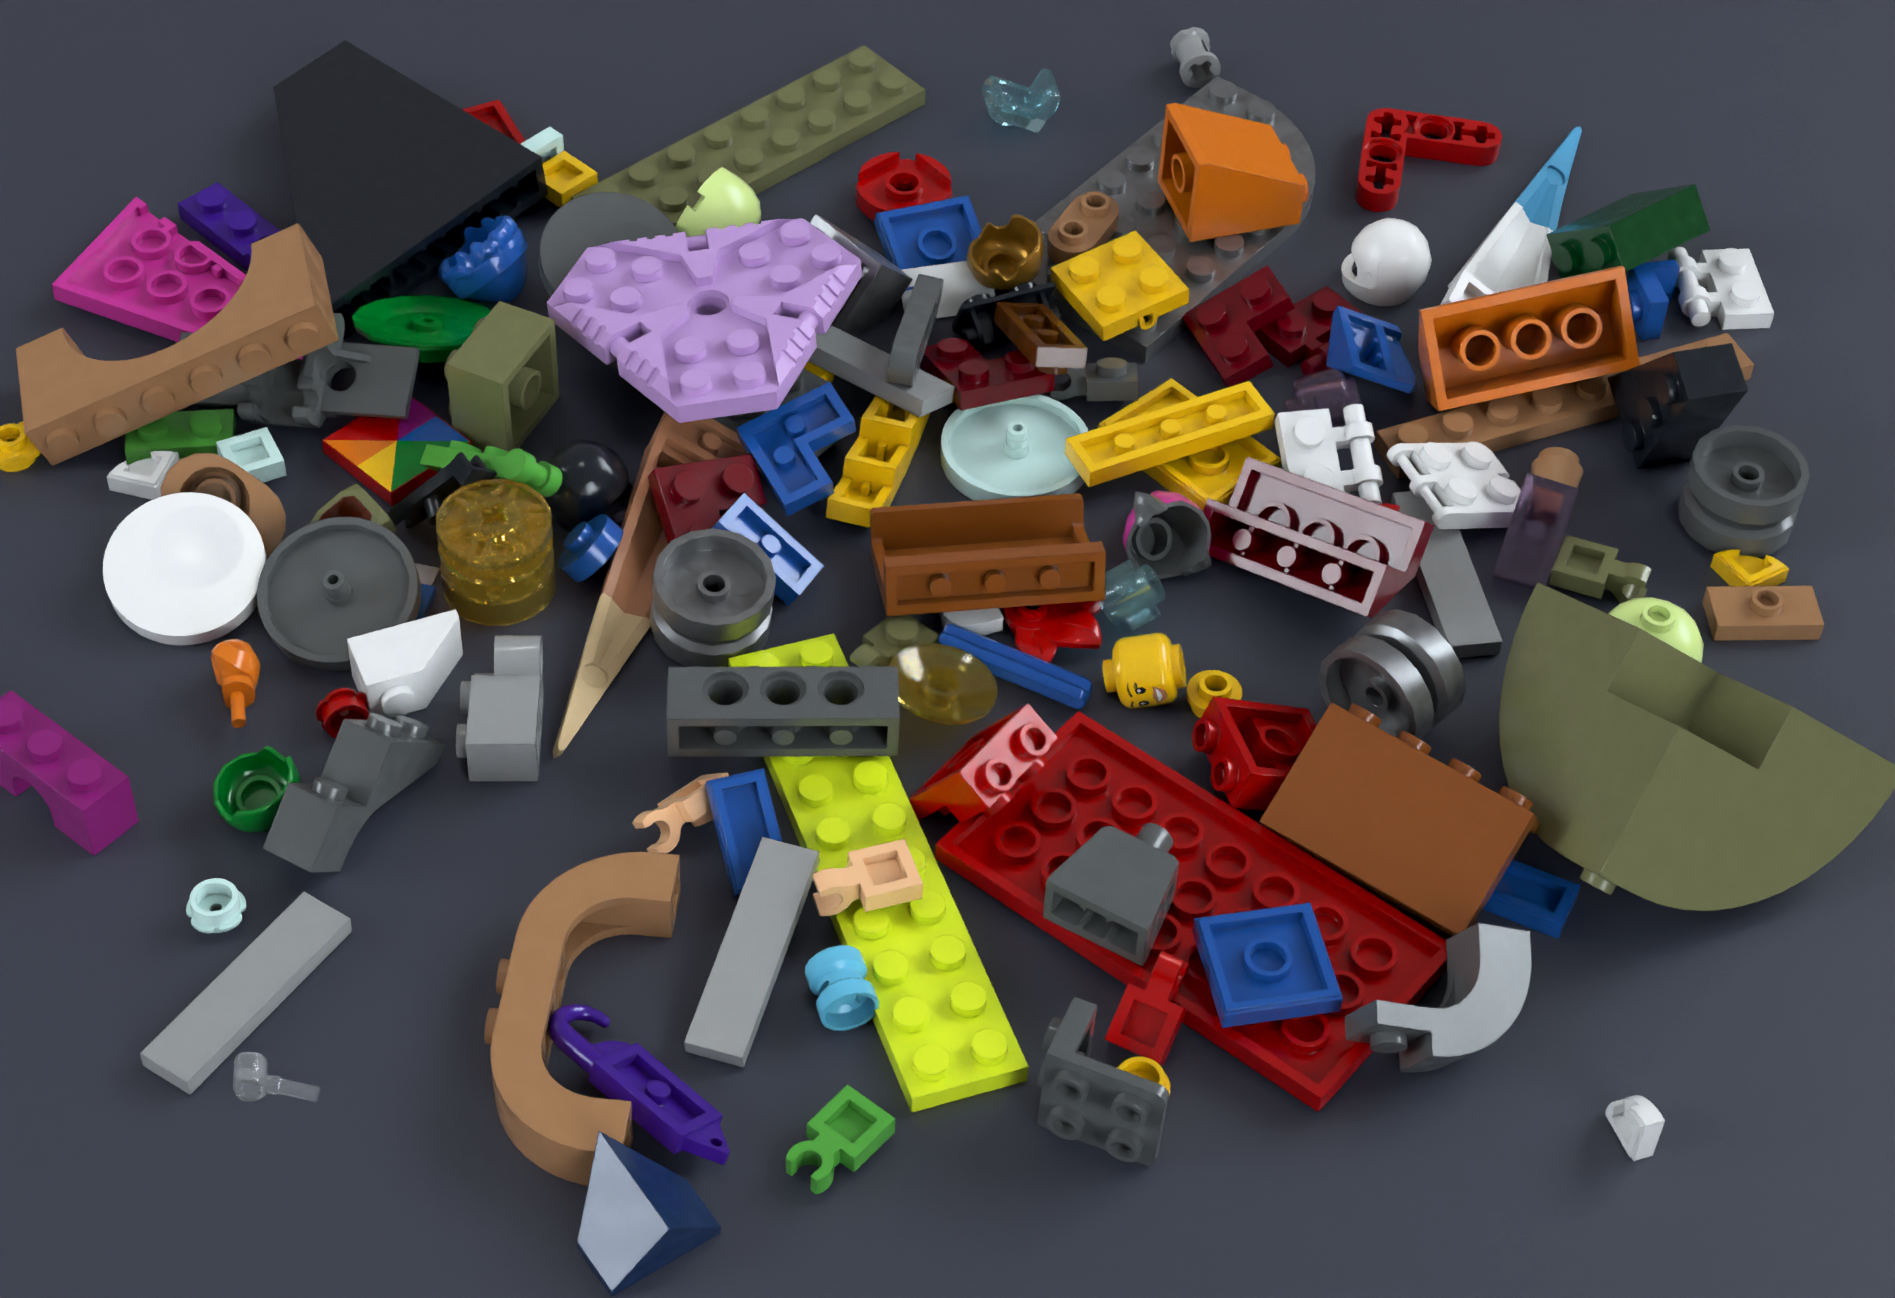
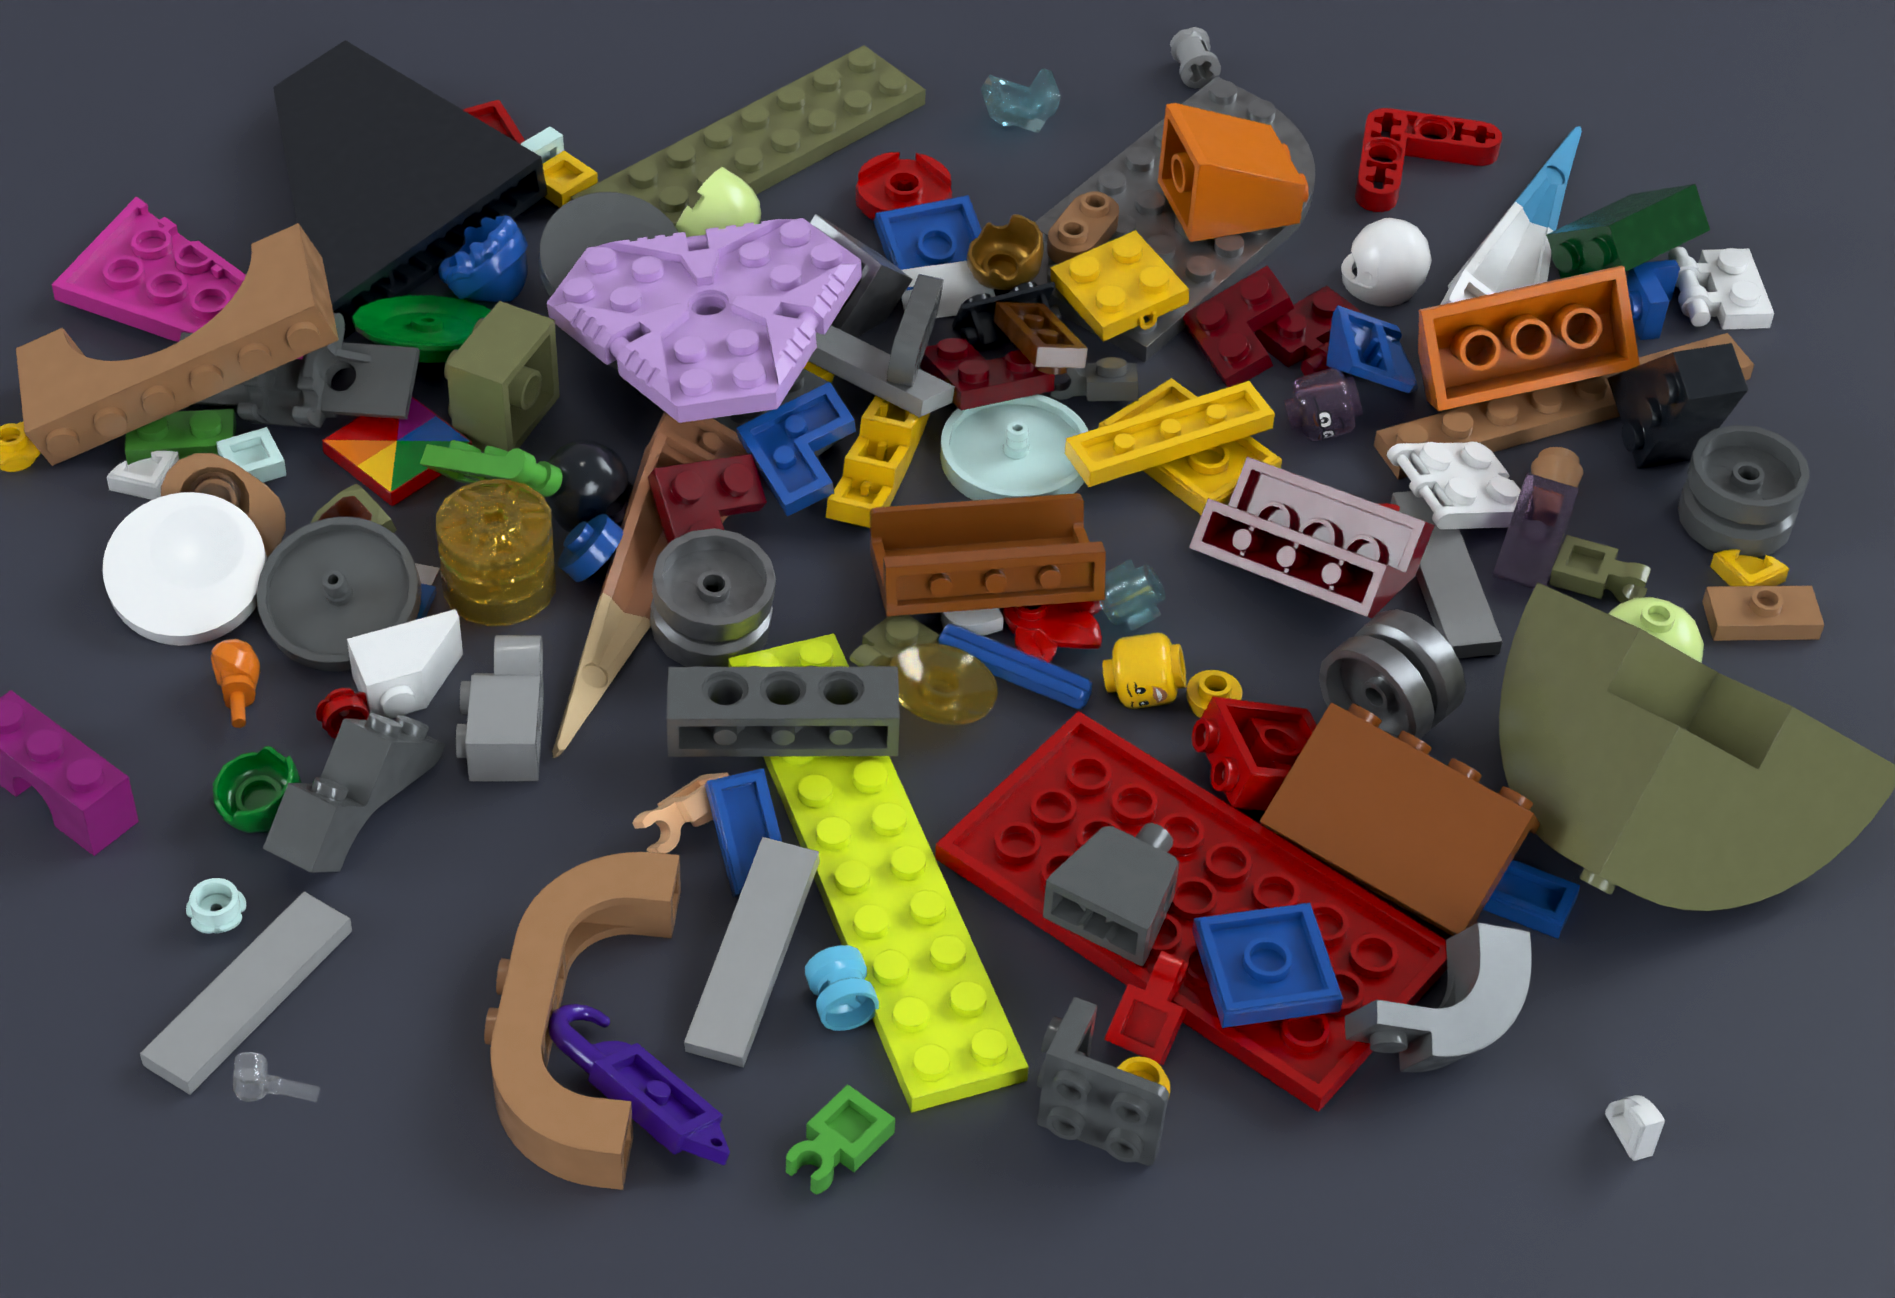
(225, 222): dark purple plate -> none
(428, 497): black piece -> none
(637, 1216): slope -> none
(790, 560): plate -> none
(875, 875): light nougat plate -> none
(987, 767): red plate -> none
(1167, 534): dark grey hat -> none
(1311, 444): white plate -> none

